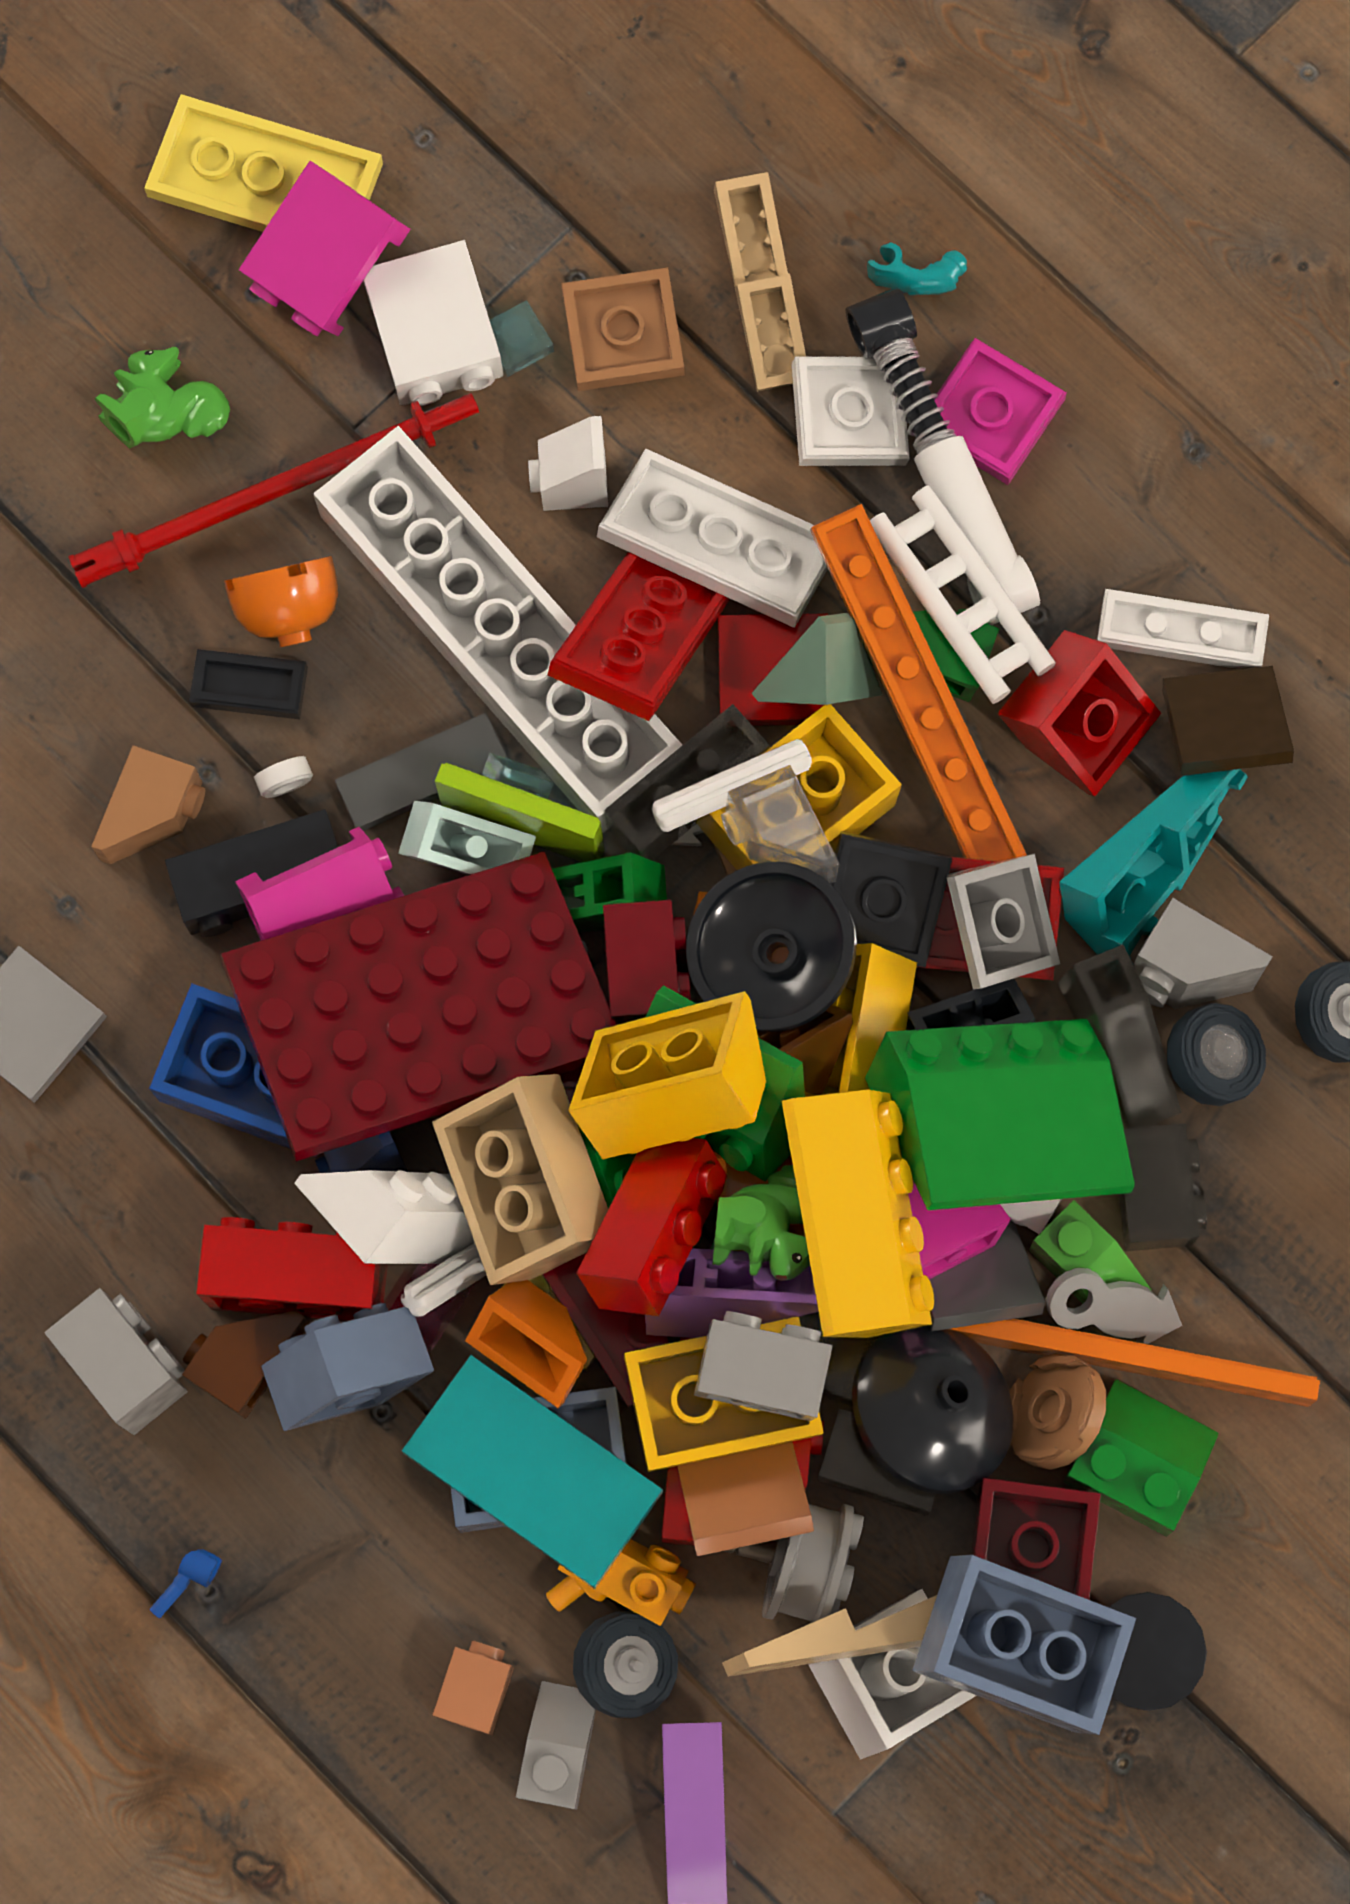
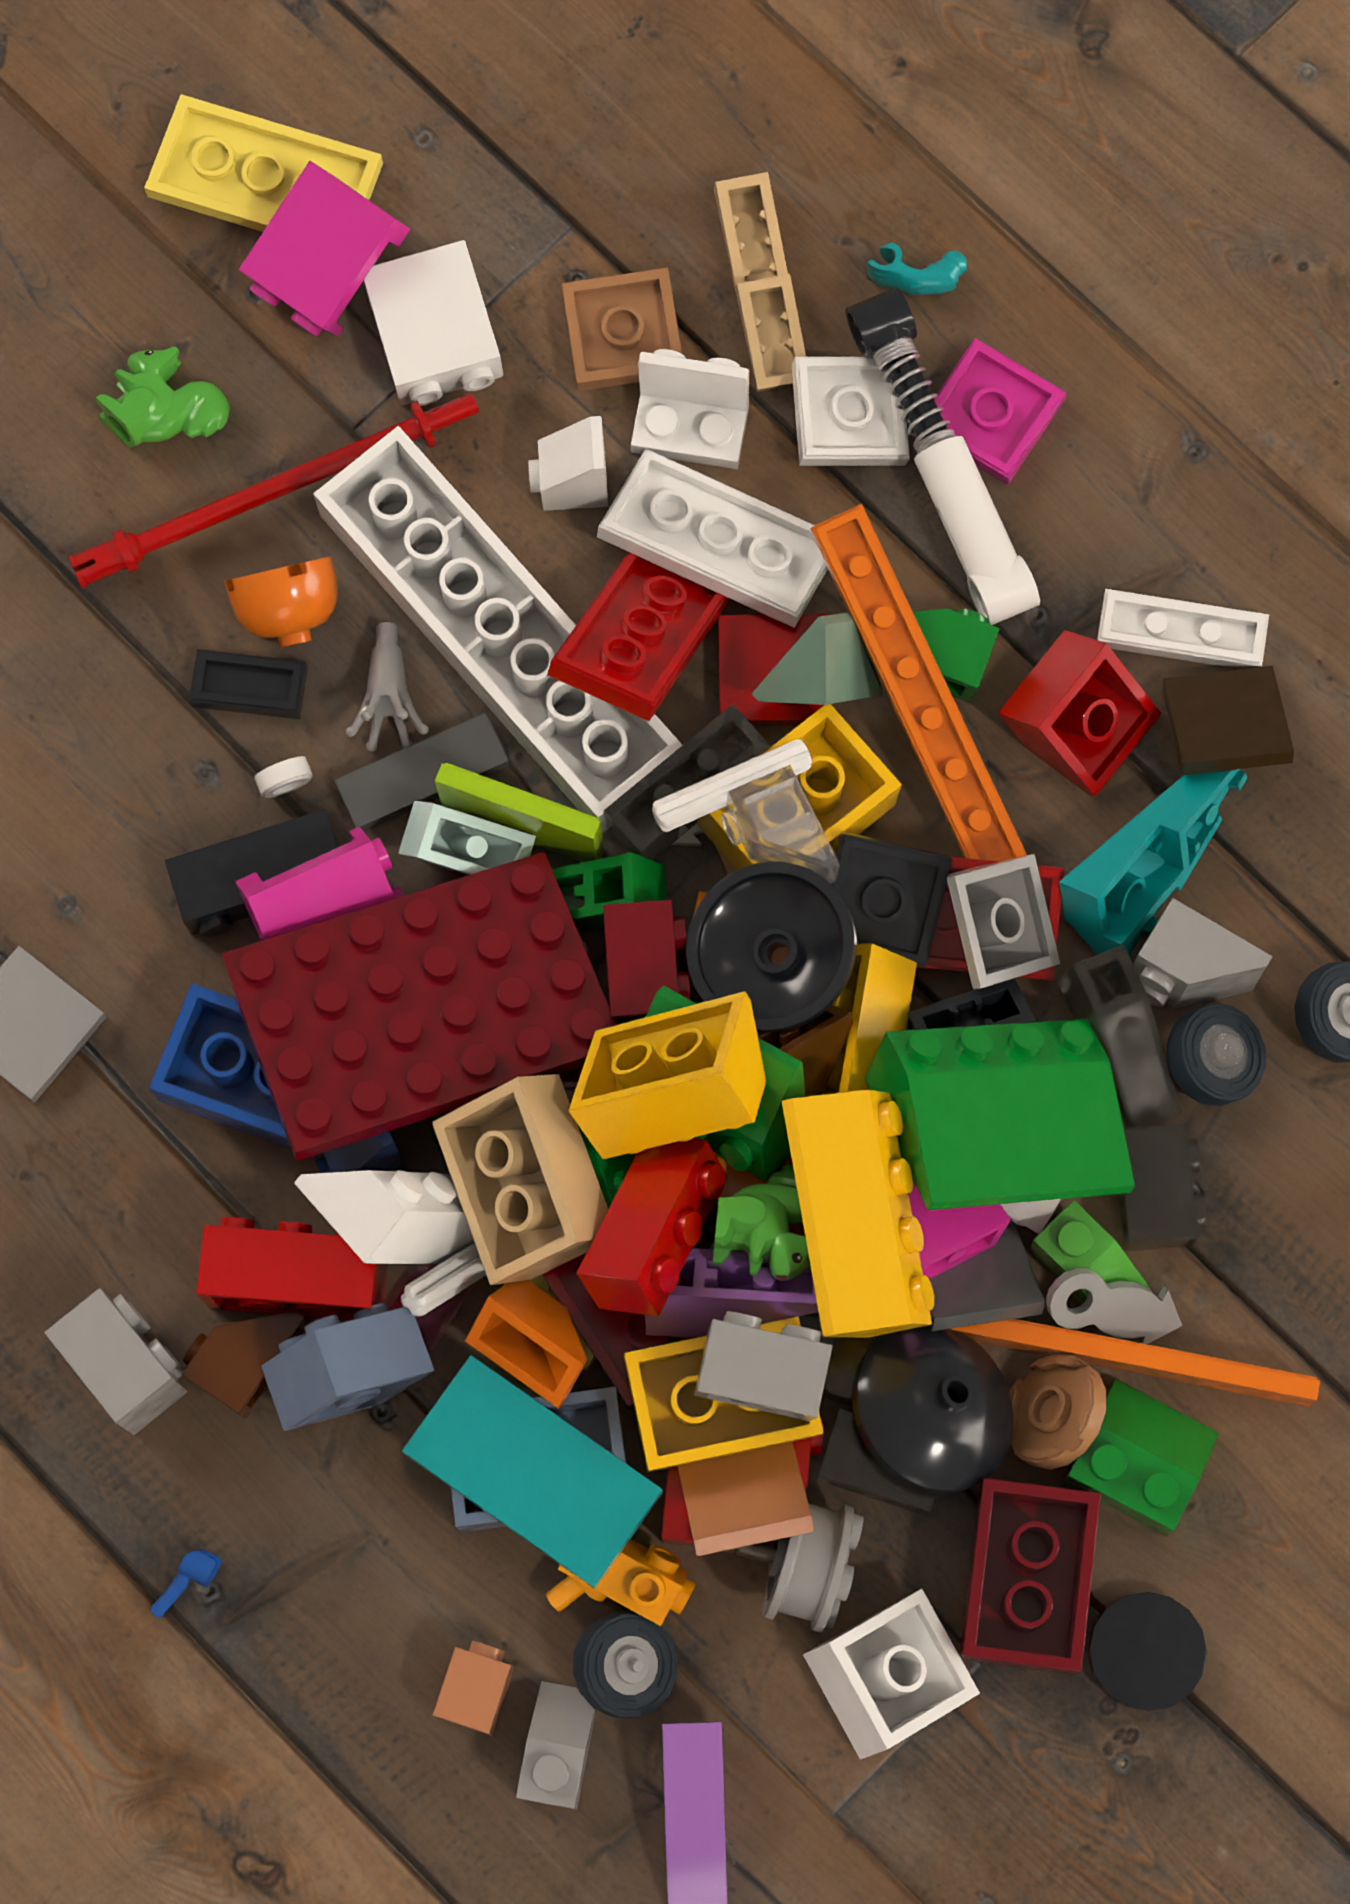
(147, 805): medium nougat slope -> none
(387, 690): none -> light grey piece
(518, 775): clear light blue plate -> none
(520, 338): clear light blue plate -> none
(691, 408): none -> white bracket
(836, 1639): tan slope -> none
(958, 627): white bar -> none
(1024, 1644): sand blue brick -> none

